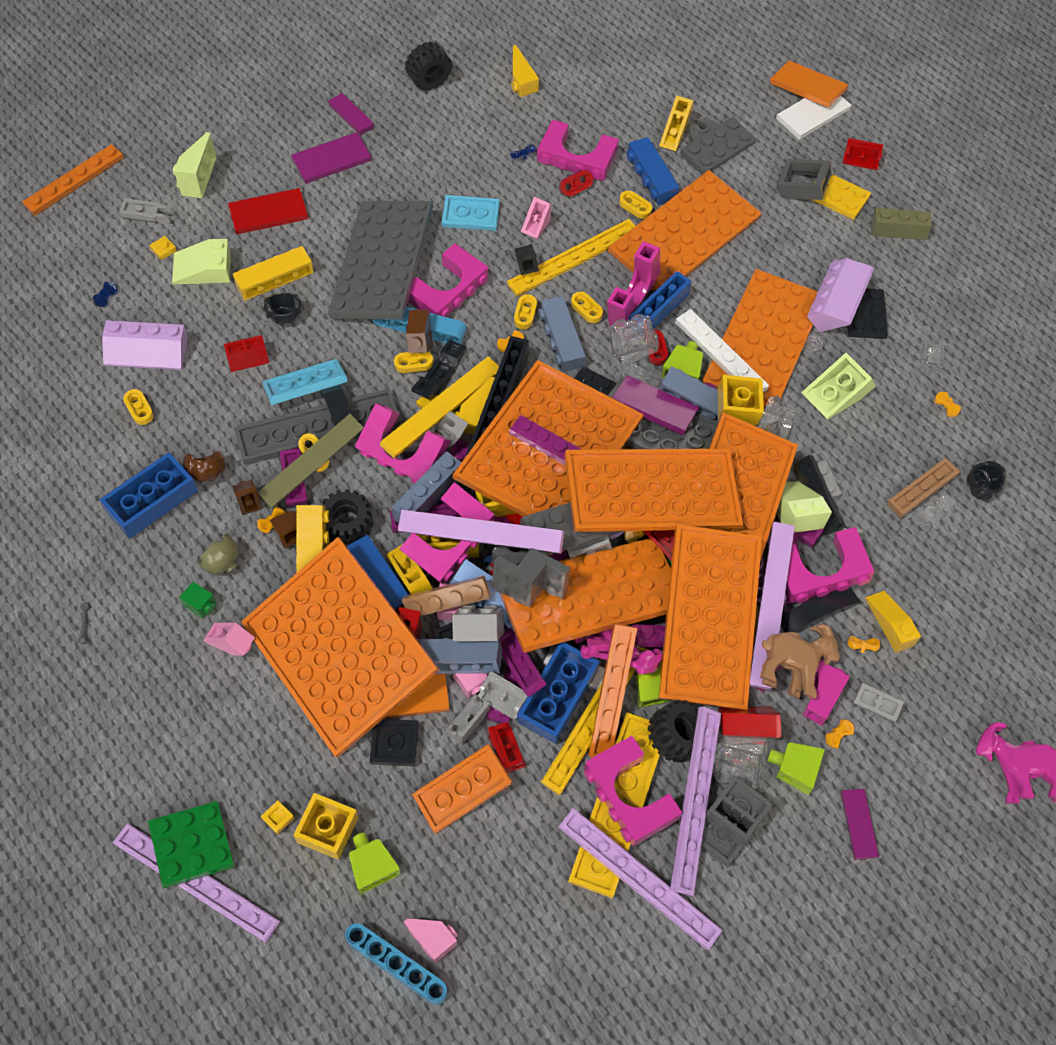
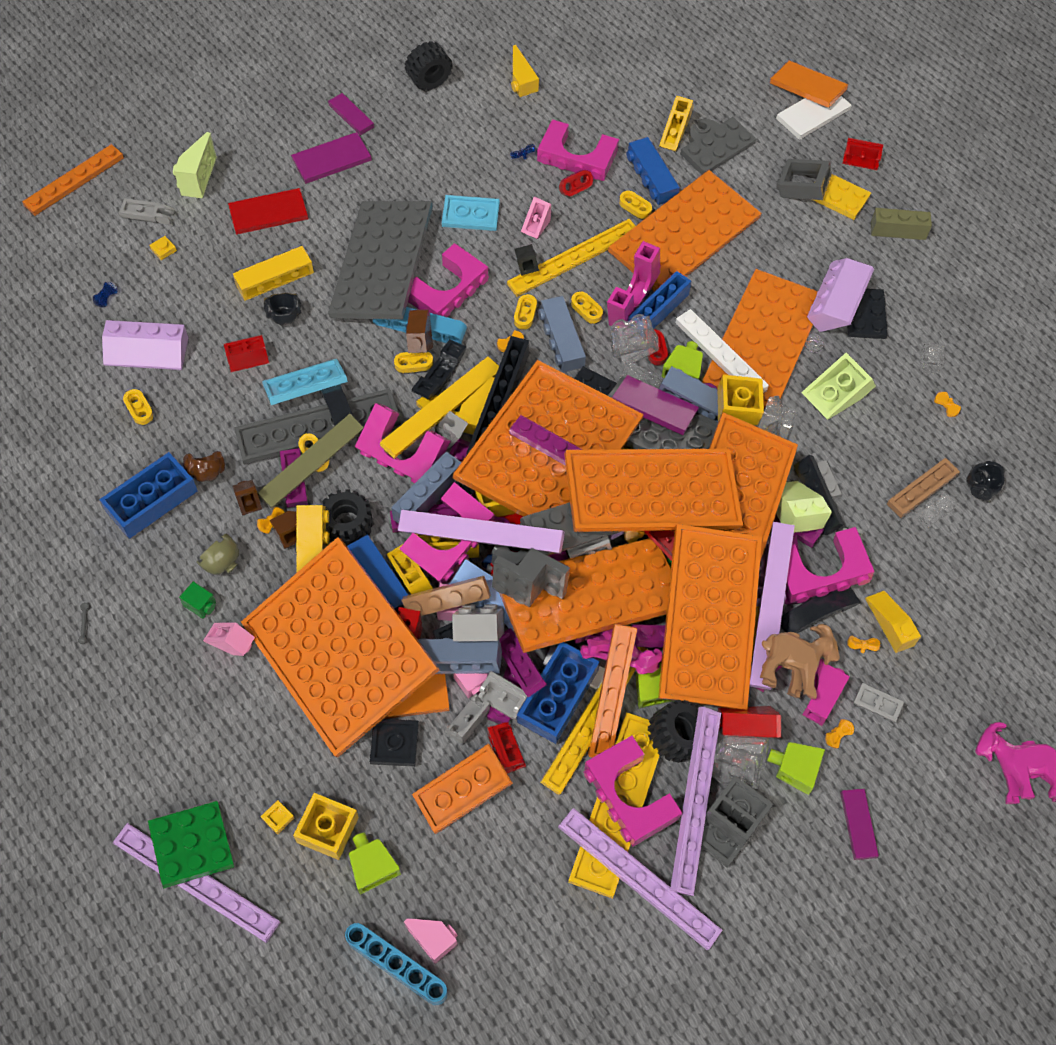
(203, 263): yellowish green slope -> none

